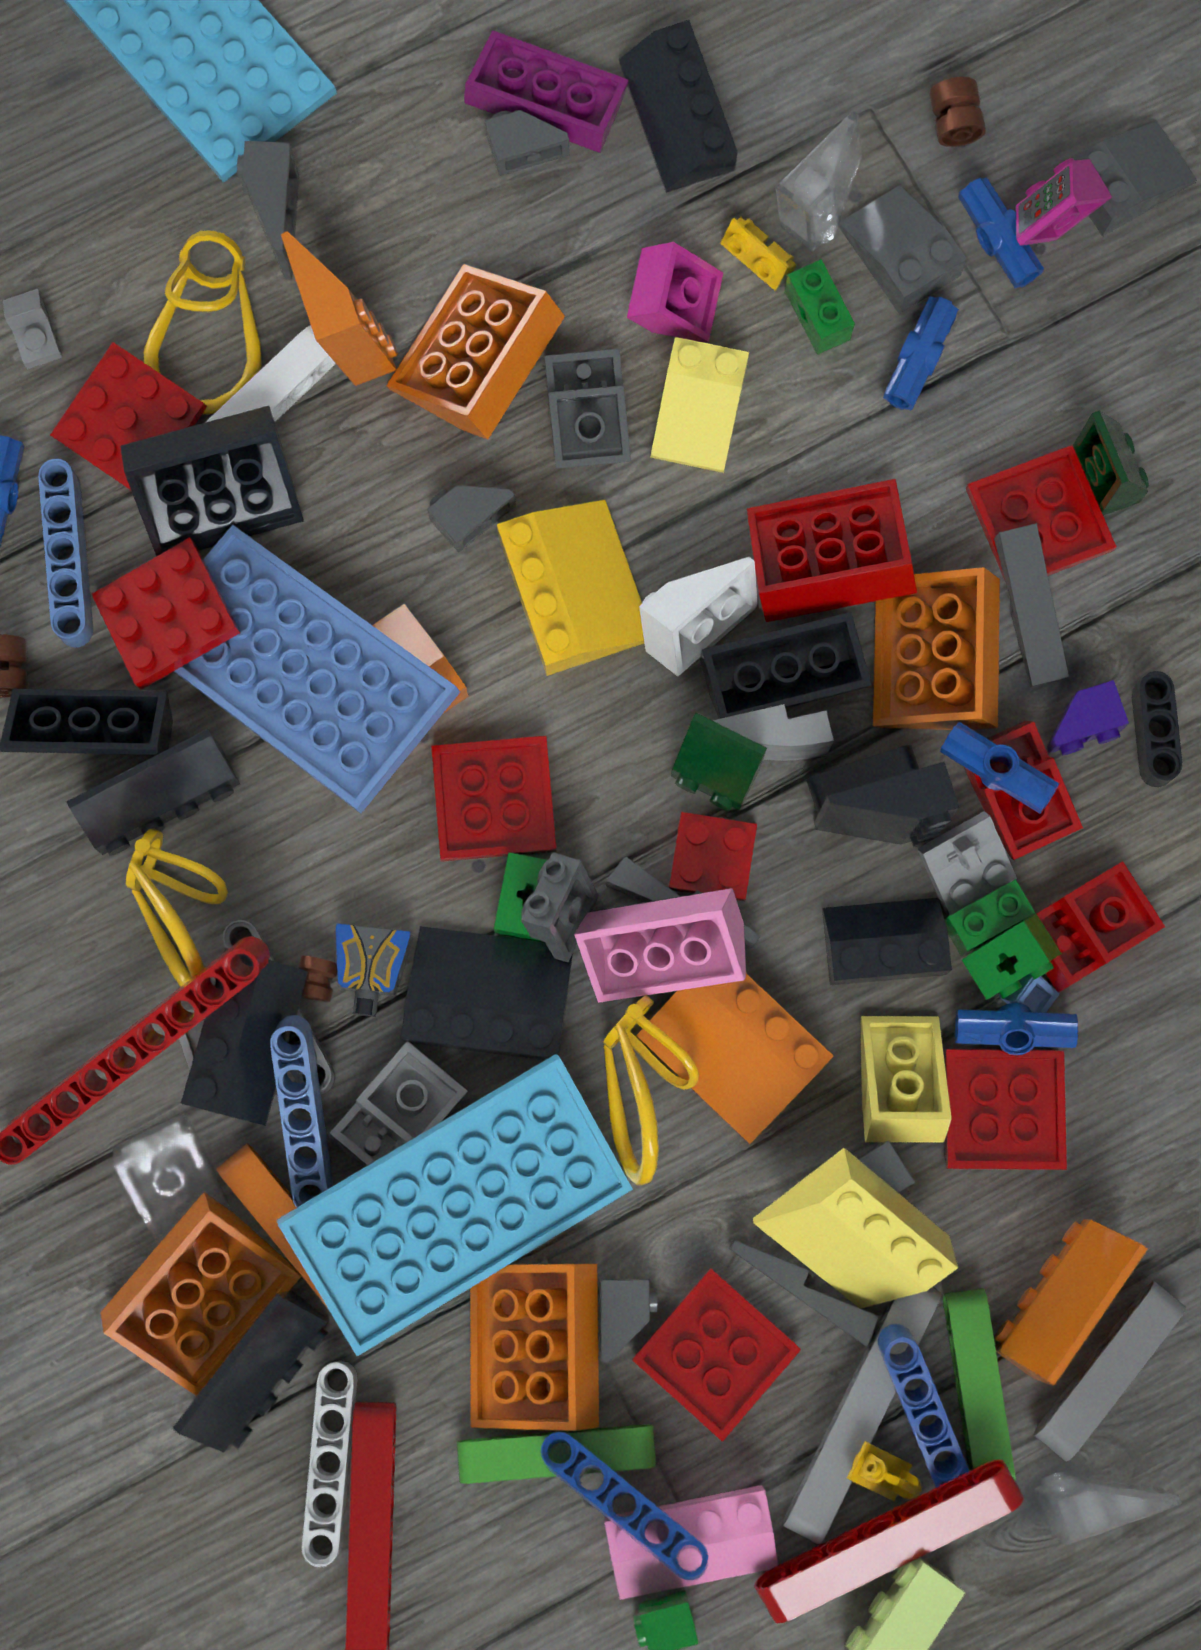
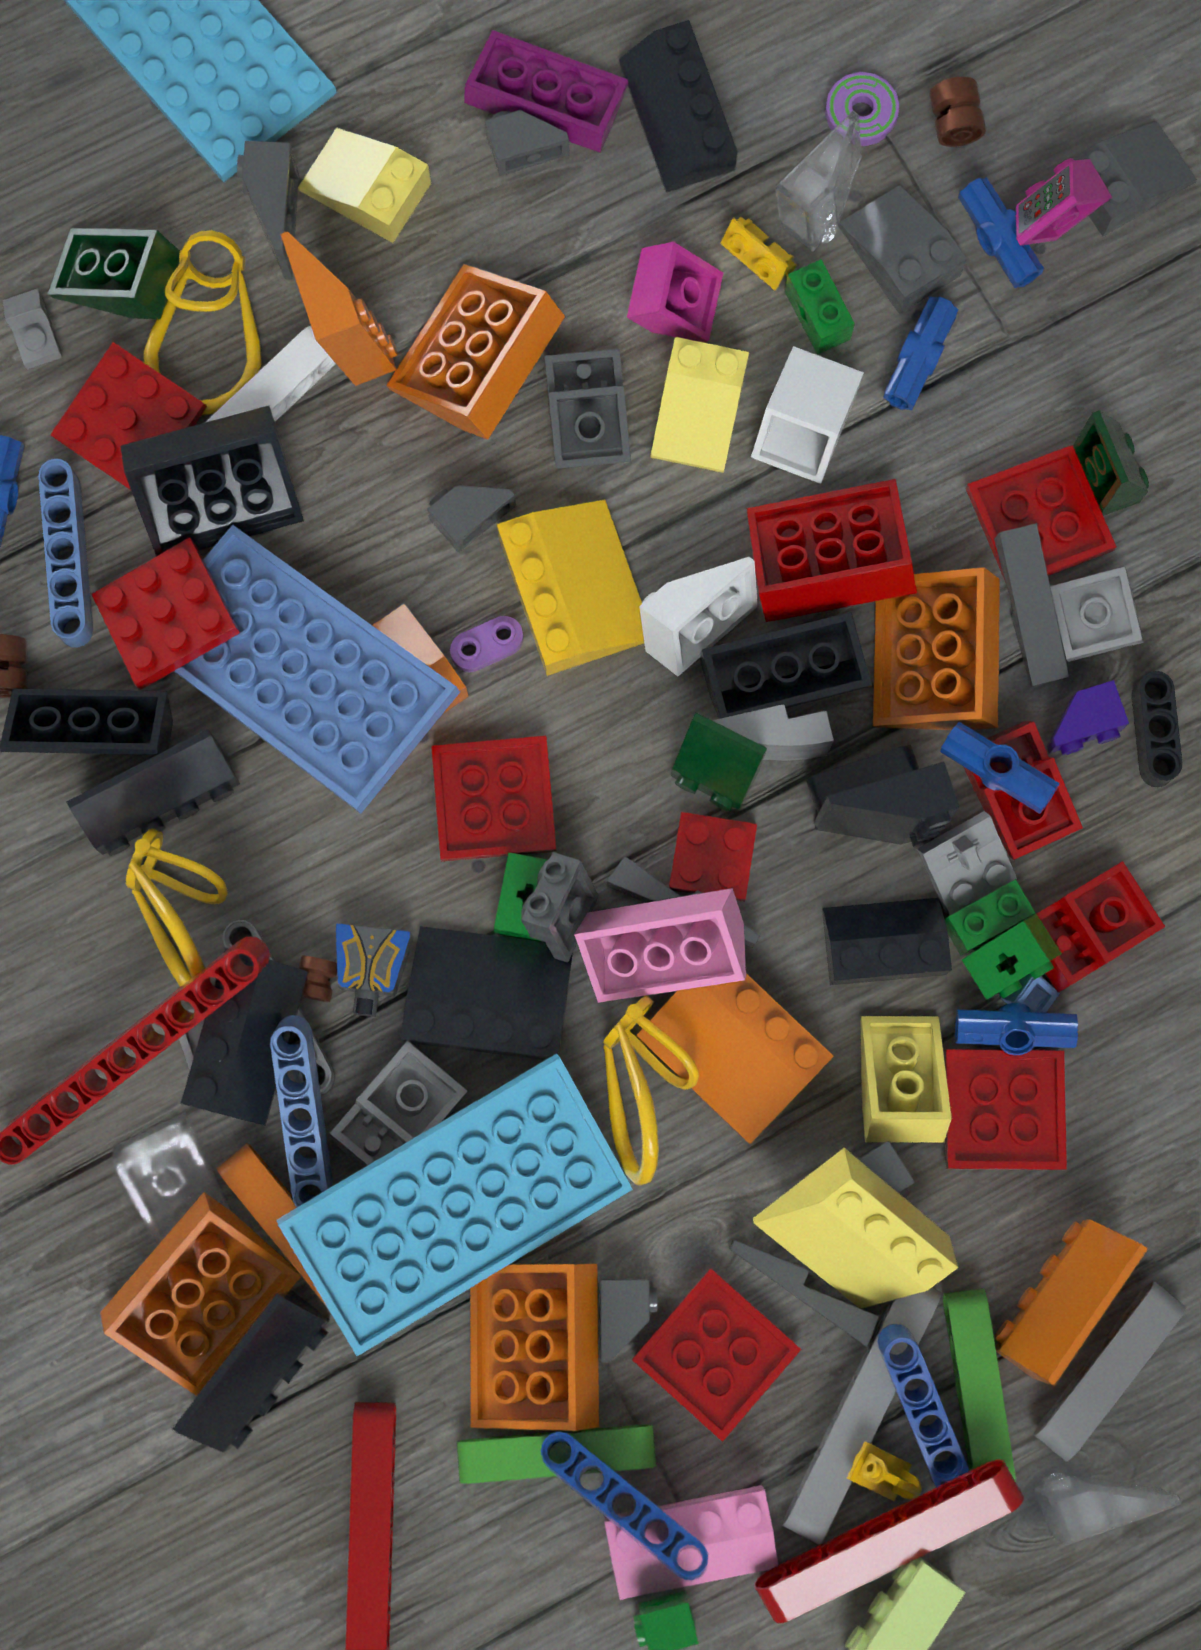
(116, 271): none -> dark green slope
(318, 1479): white beam -> none
(367, 182): none -> light yellow slope
(488, 646): none -> medium lavender plate
(806, 414): none -> white slope
(867, 89): none -> medium lavender tile
(1096, 614): none -> light grey hinge

